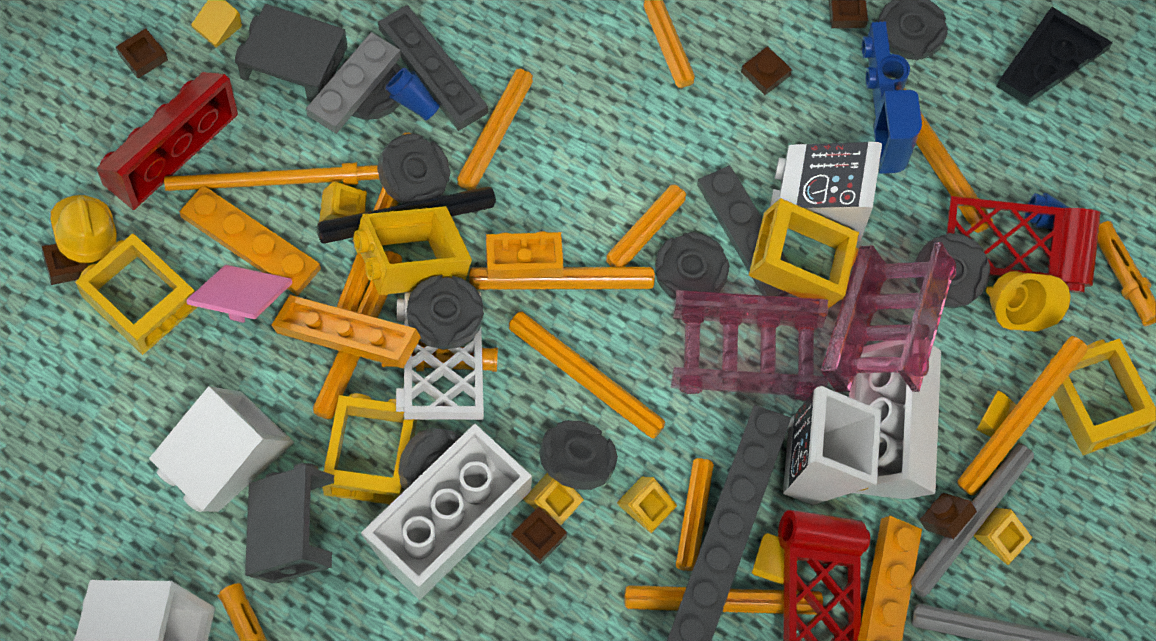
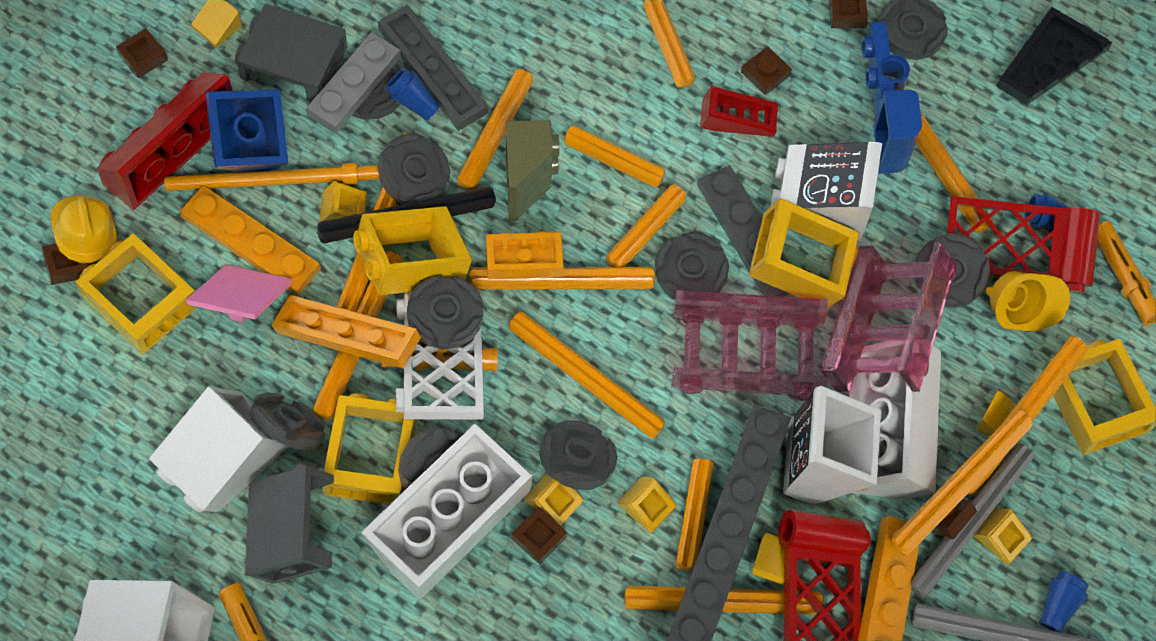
(247, 130): none -> blue slope
(287, 423): none -> dark grey tile
(530, 163): none -> olive slope
(614, 156): none -> light orange axle
(725, 122): none -> red slope
(961, 482): none -> light orange axle
(1063, 599): none -> blue cone

